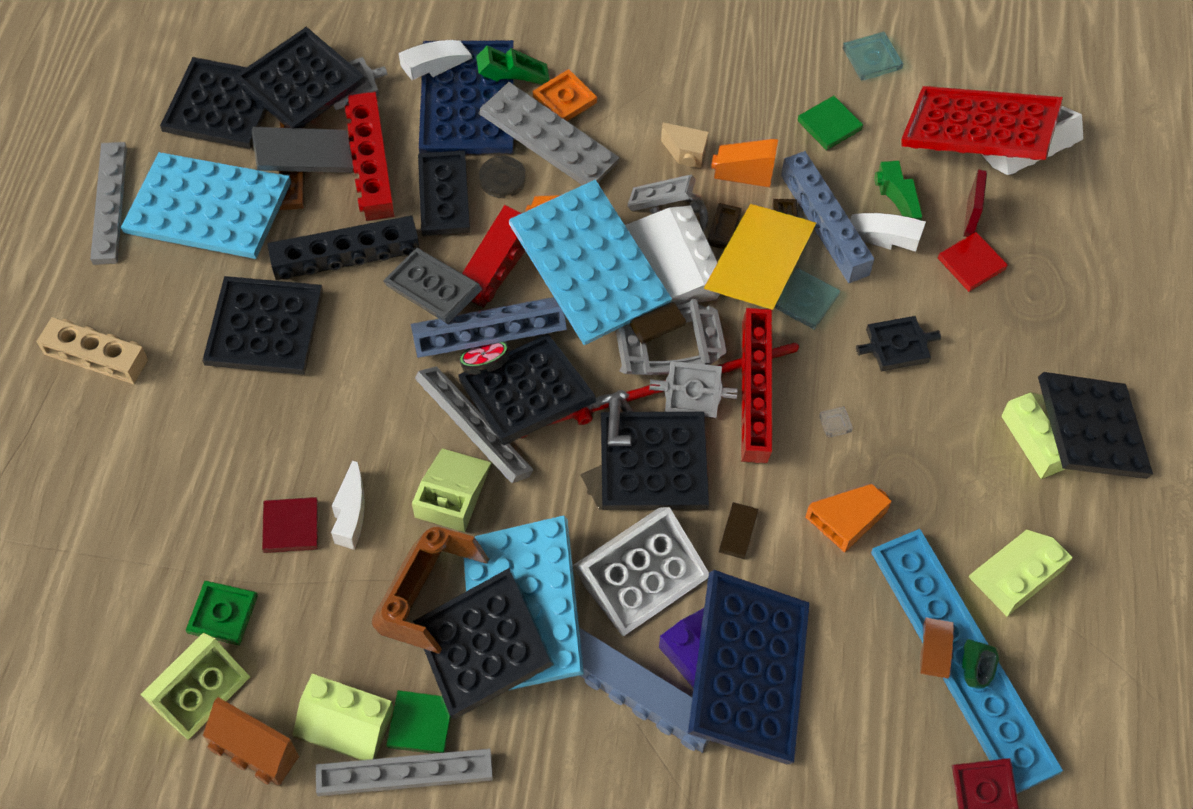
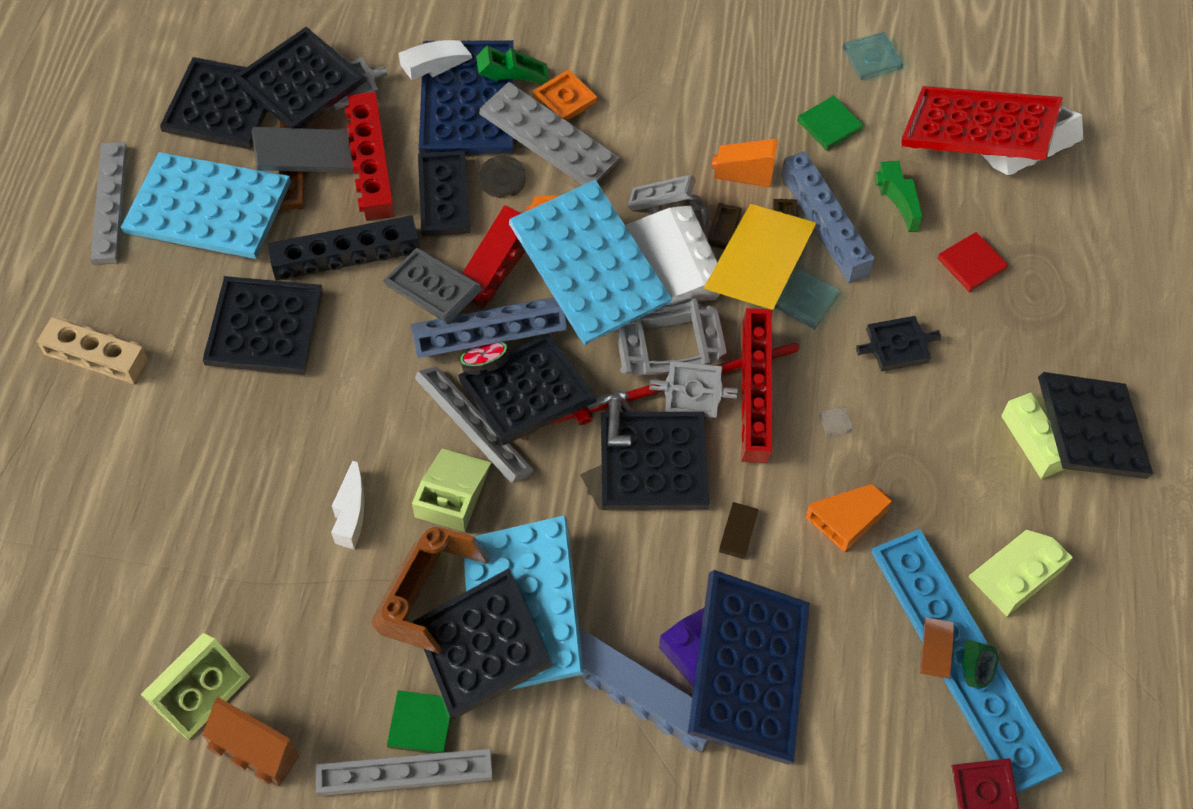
(222, 612): green tile -> none
(290, 525): dark red tile -> none
(342, 718): yellowish green slope -> none
(642, 570): white slope -> none
(657, 322): dark brown tile -> none
(685, 144): tan slope -> none
(888, 230): white slope -> none
(975, 203): dark red tile -> none

